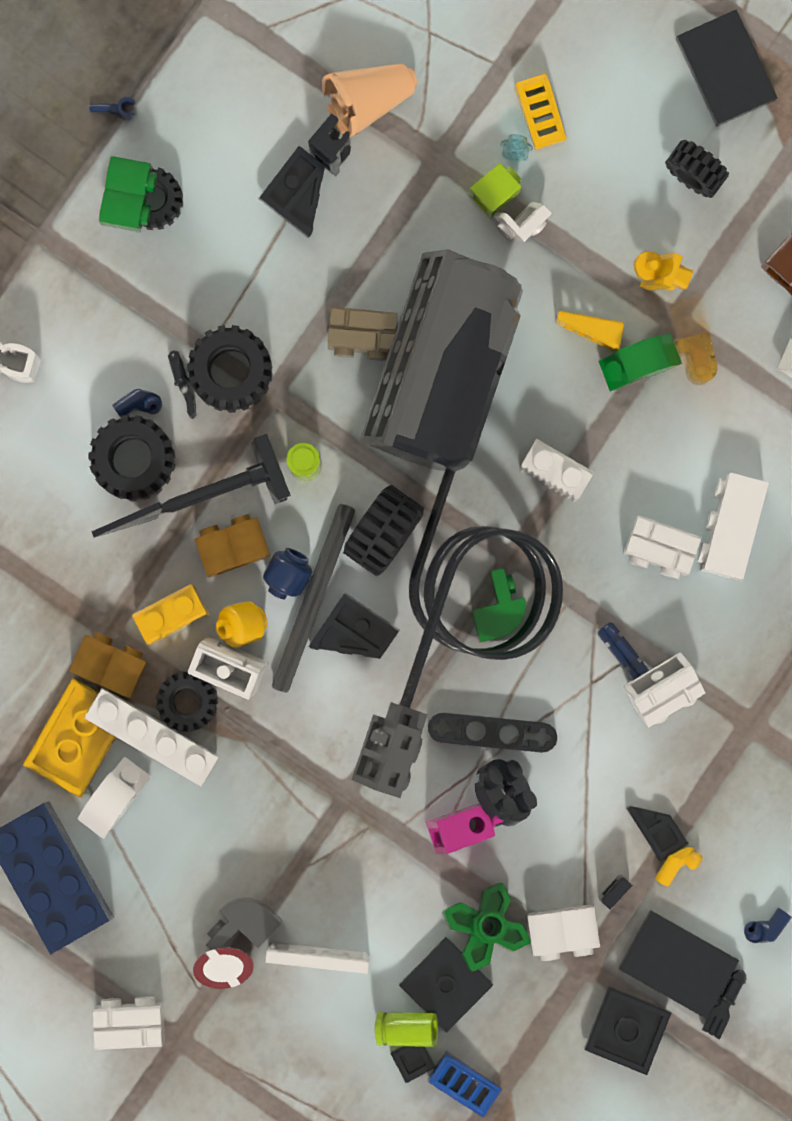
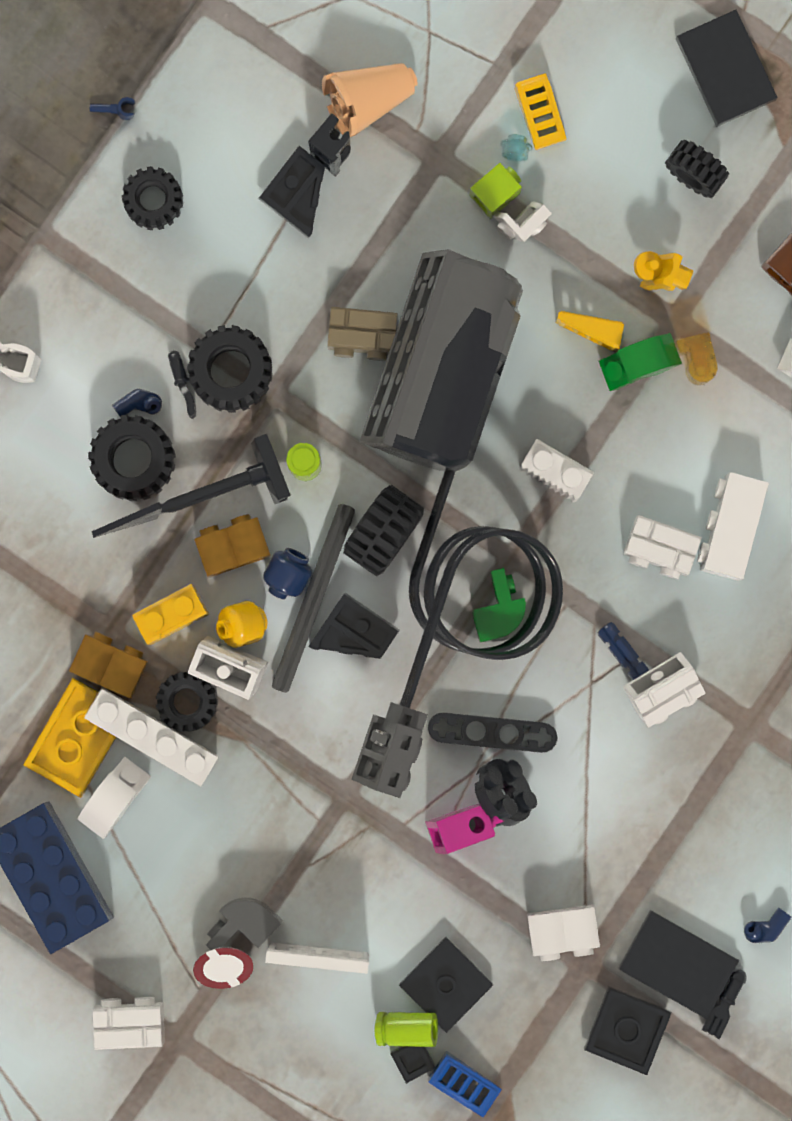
(126, 194): green brick -> none
(468, 920): green plant -> none
(615, 891): black tile -> none
(658, 830): black tile -> none
(675, 861): yellow arm -> none

